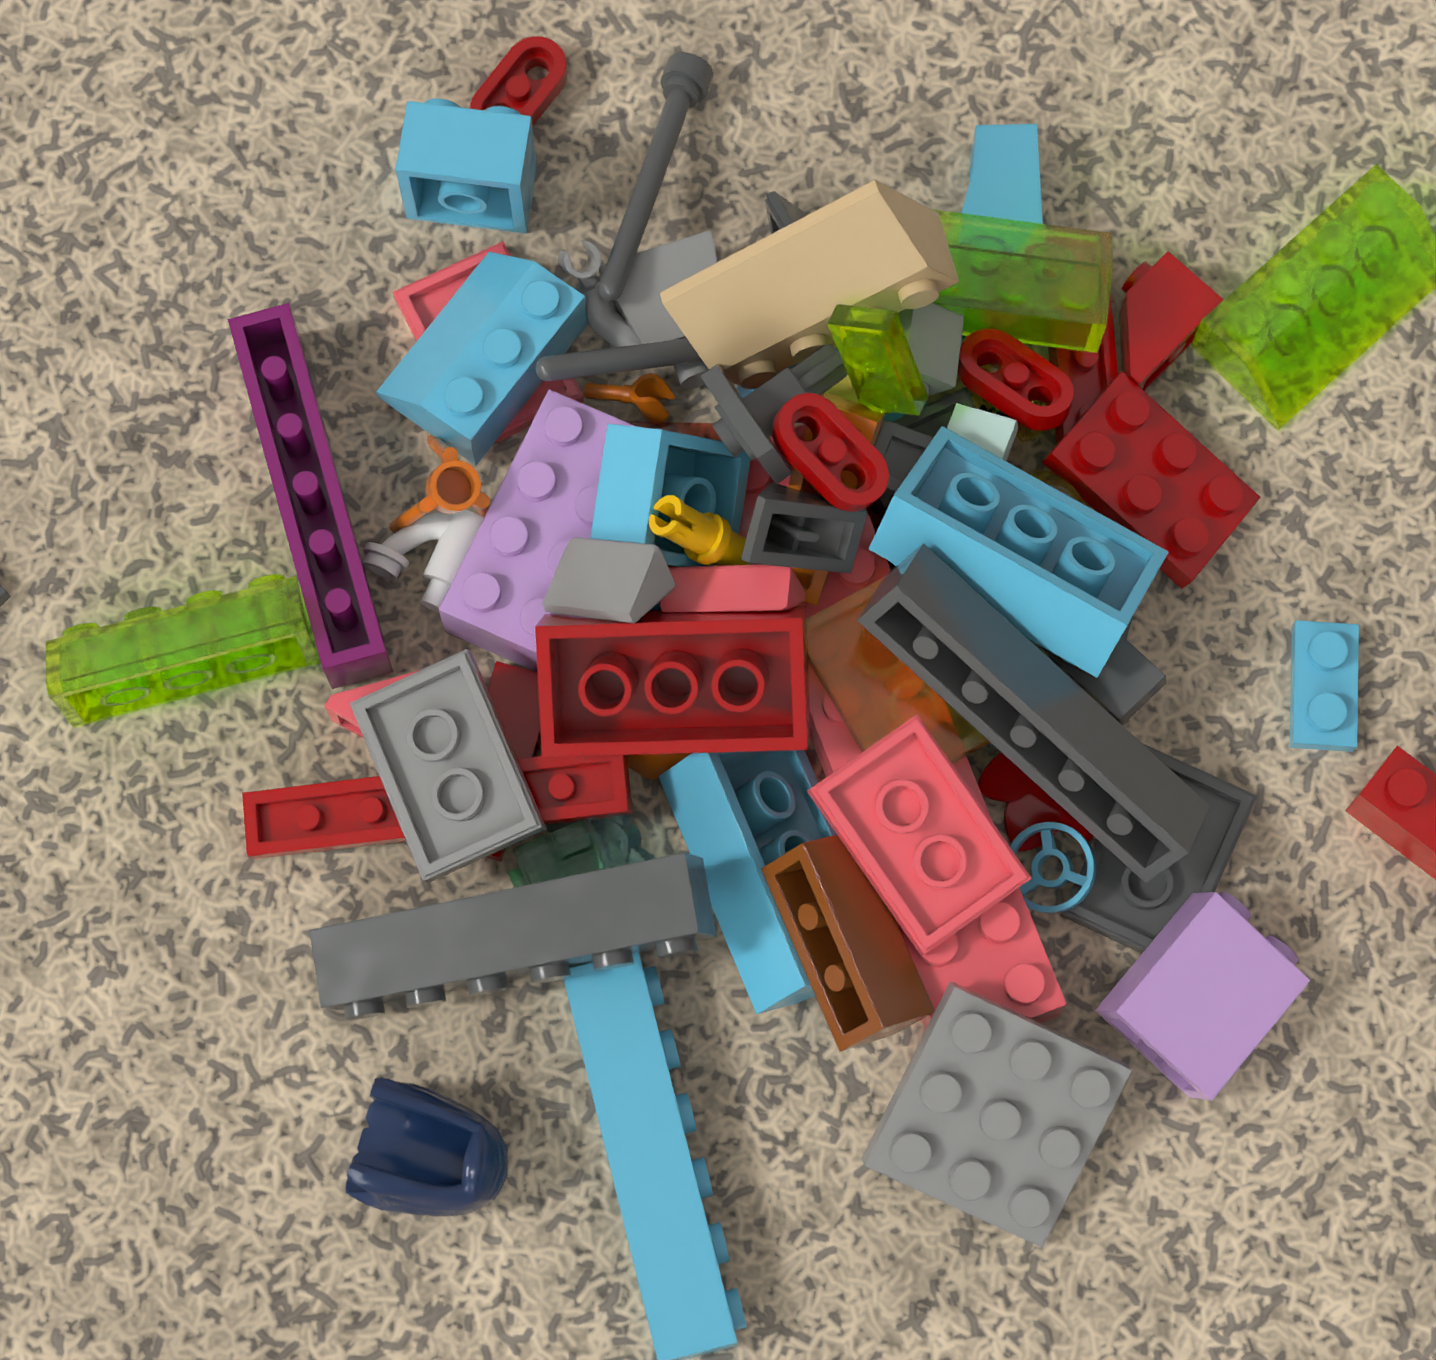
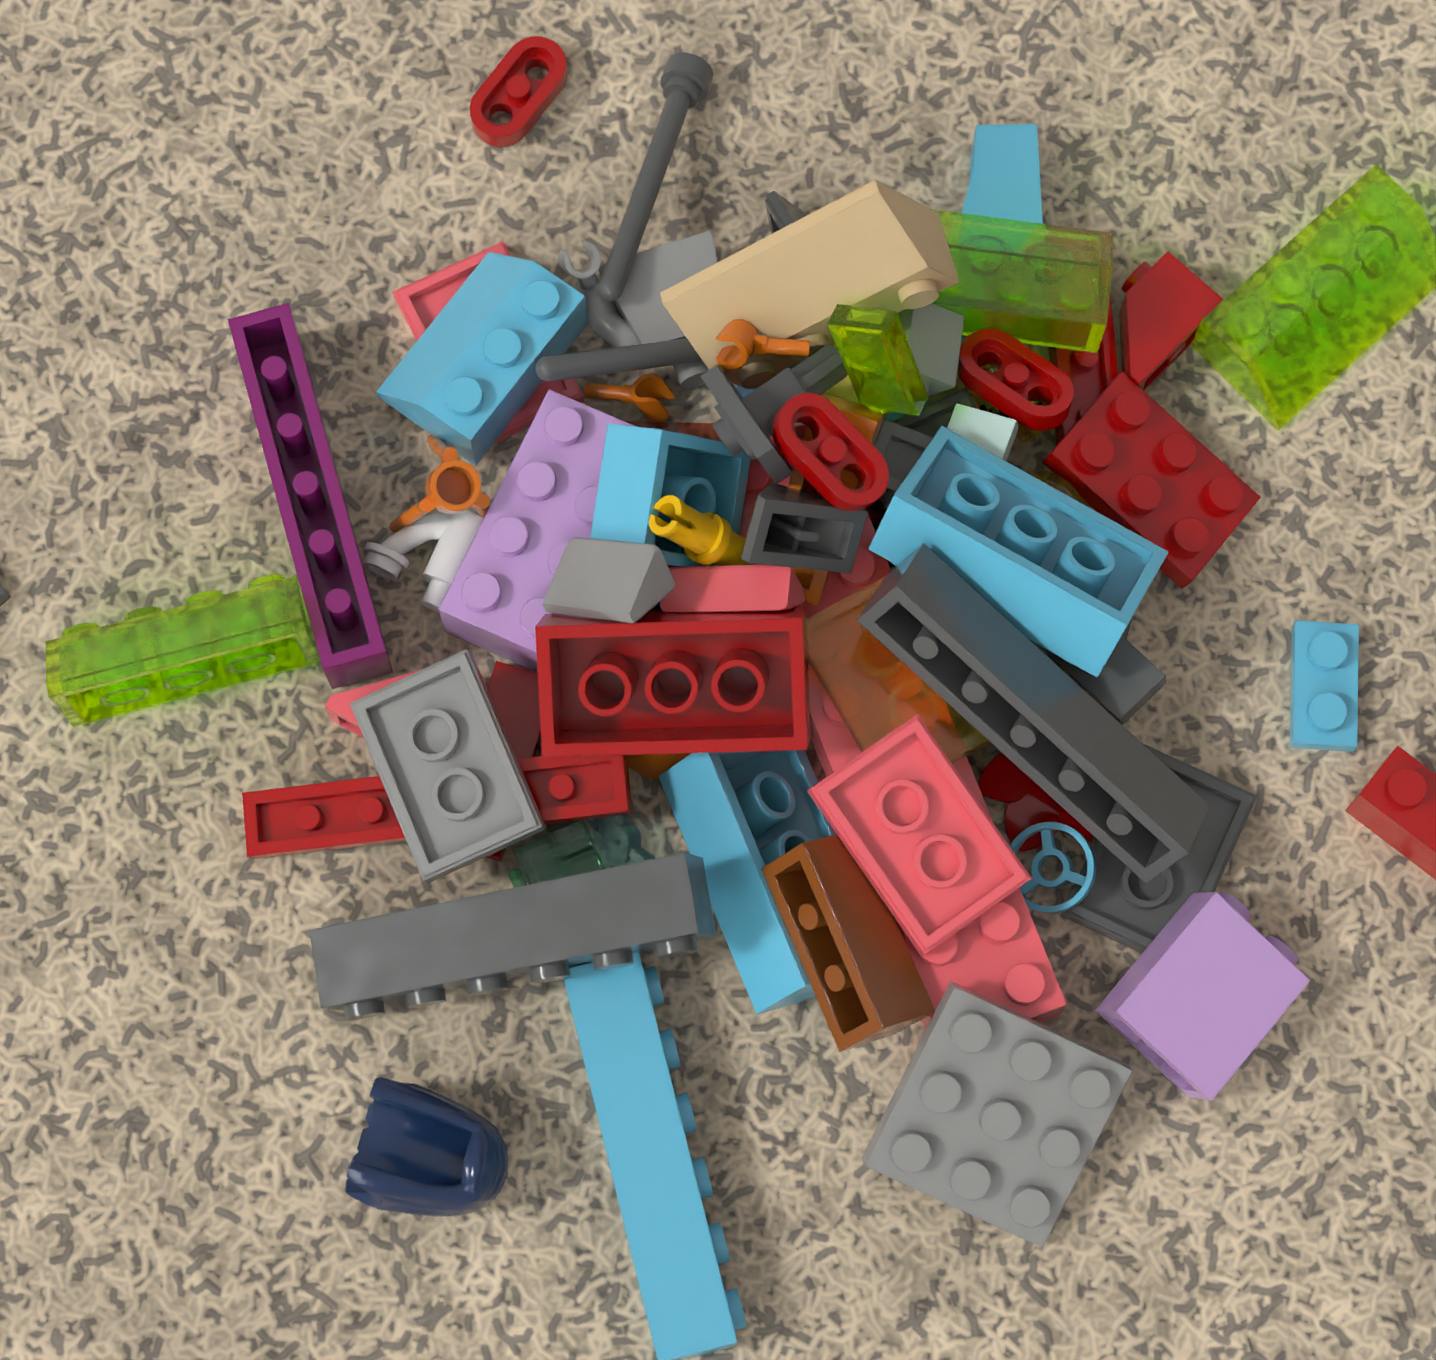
(467, 165): medium azure brick -> none
(749, 343): none -> orange hand

